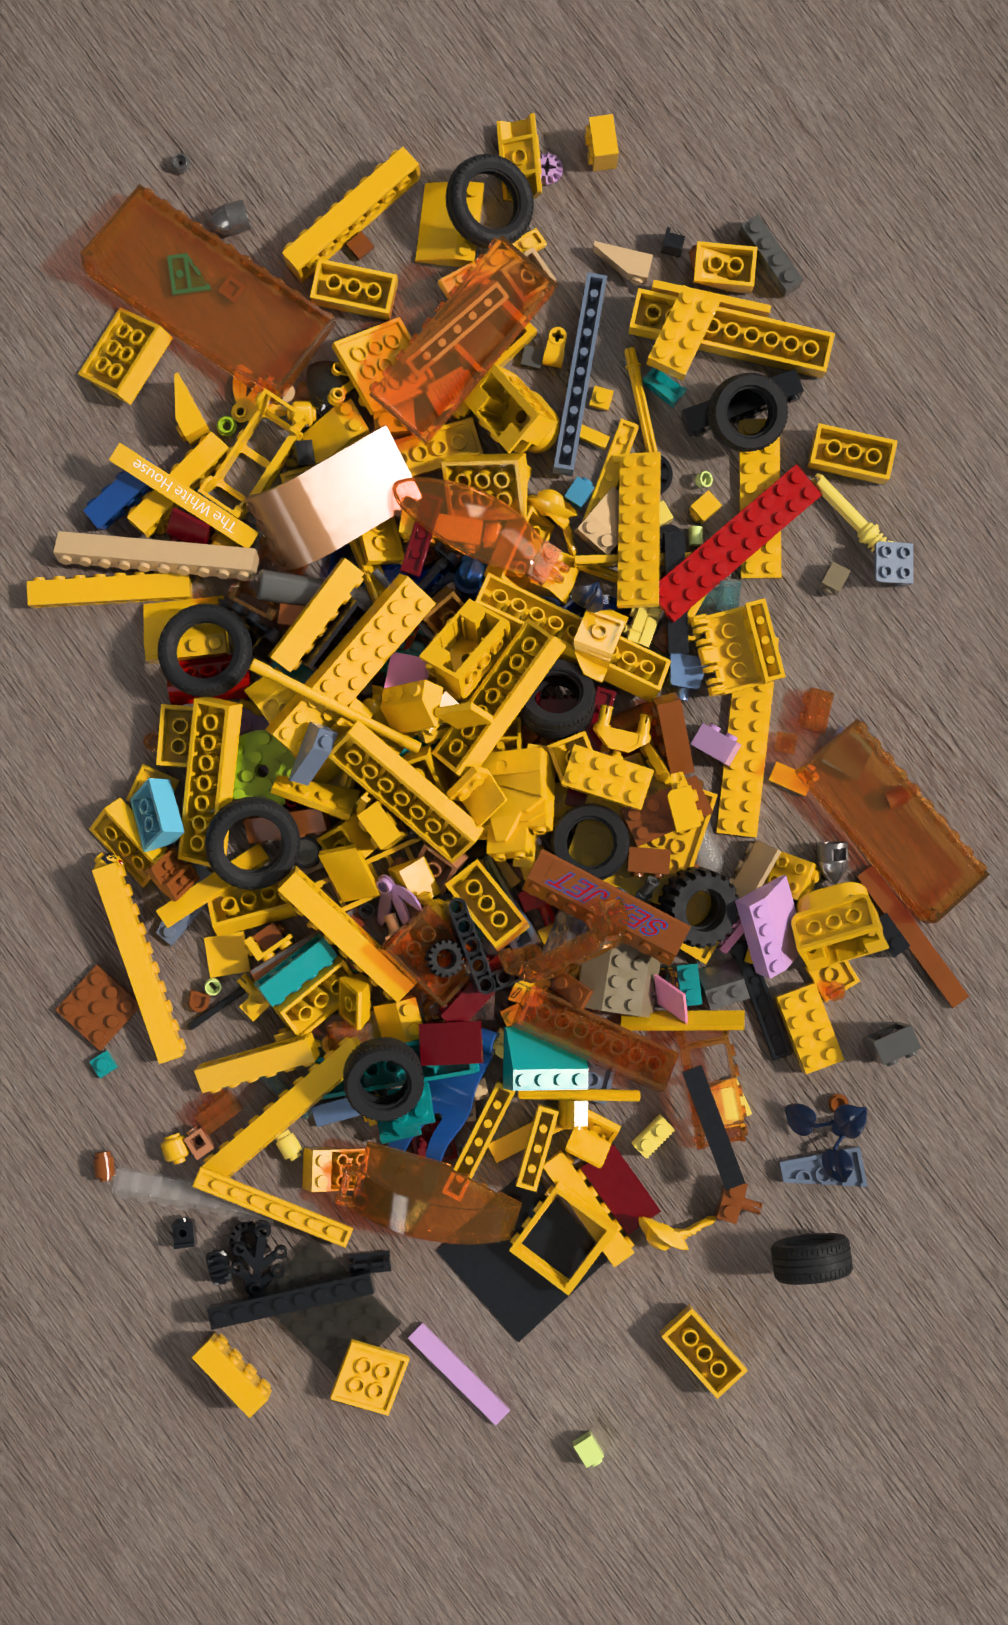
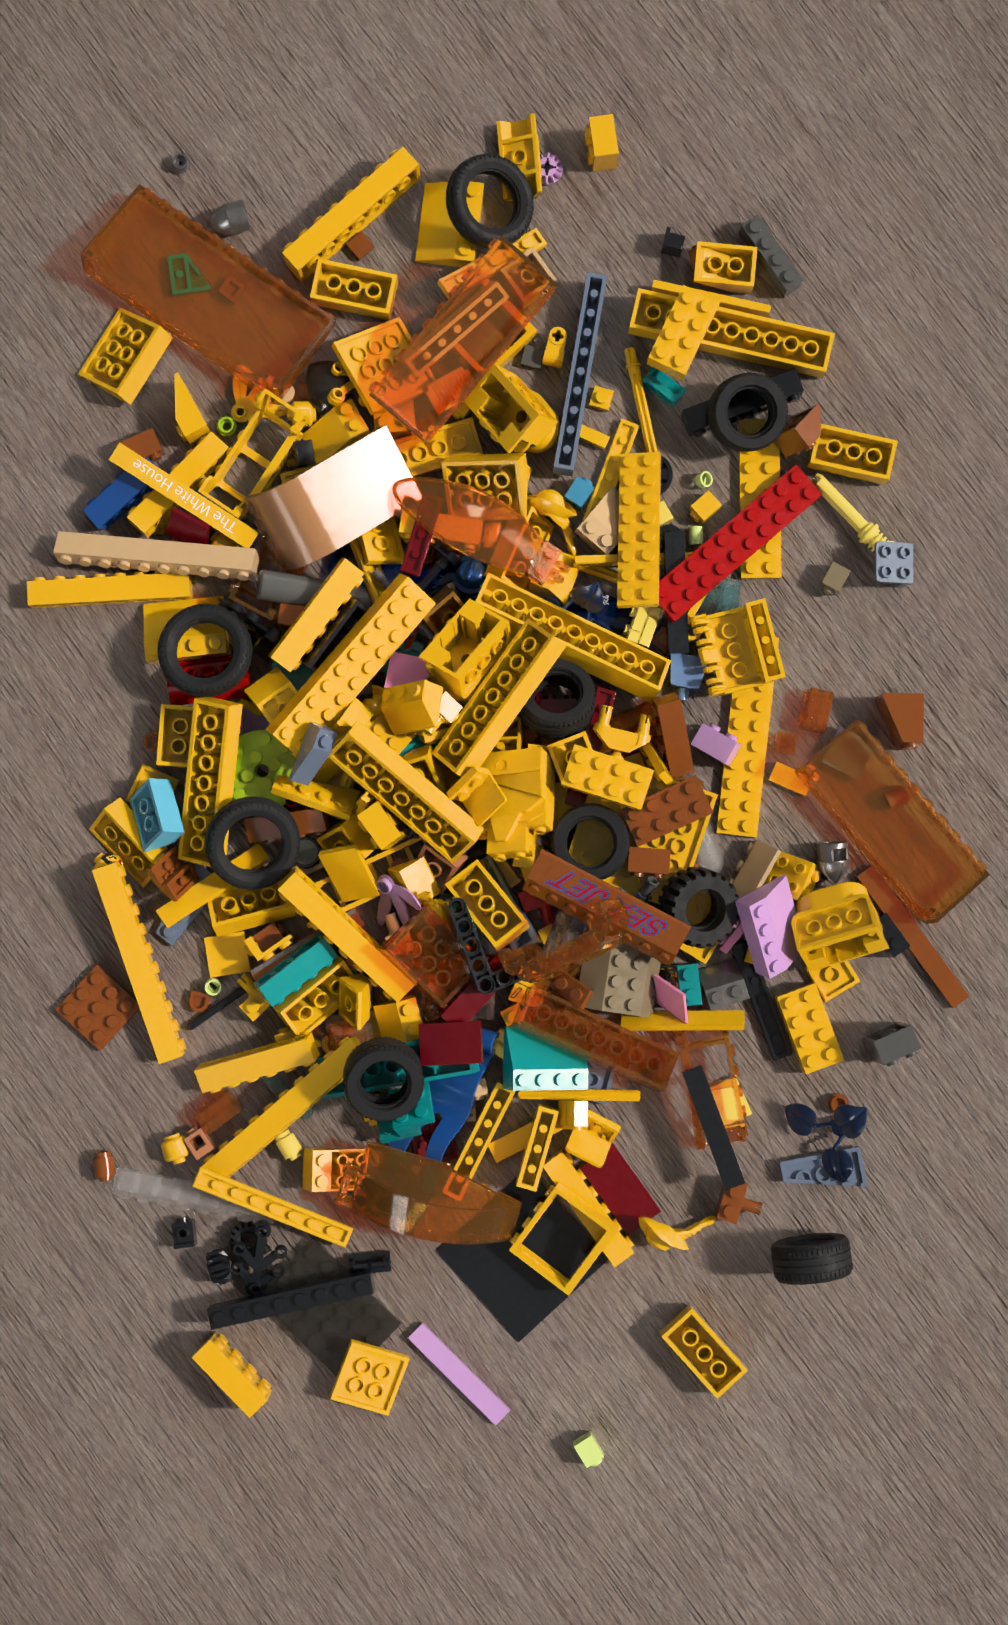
(103, 1064): teal plate -> none
(145, 444): none -> dark orange brick
(268, 672): yellow piece -> none
(333, 1112): medium blue tile -> none
(368, 907): black hinge -> none
(431, 958): black tyre -> none
(463, 715): yellow tile -> none
(597, 641): yellow piece -> none
(627, 262): tan slope -> none
(653, 1136): light yellow brick -> none
(683, 805): yellow hinge -> none
(800, 432): none -> dark orange slope
(840, 991): clear orange plate -> none
(903, 717): none -> dark orange slope

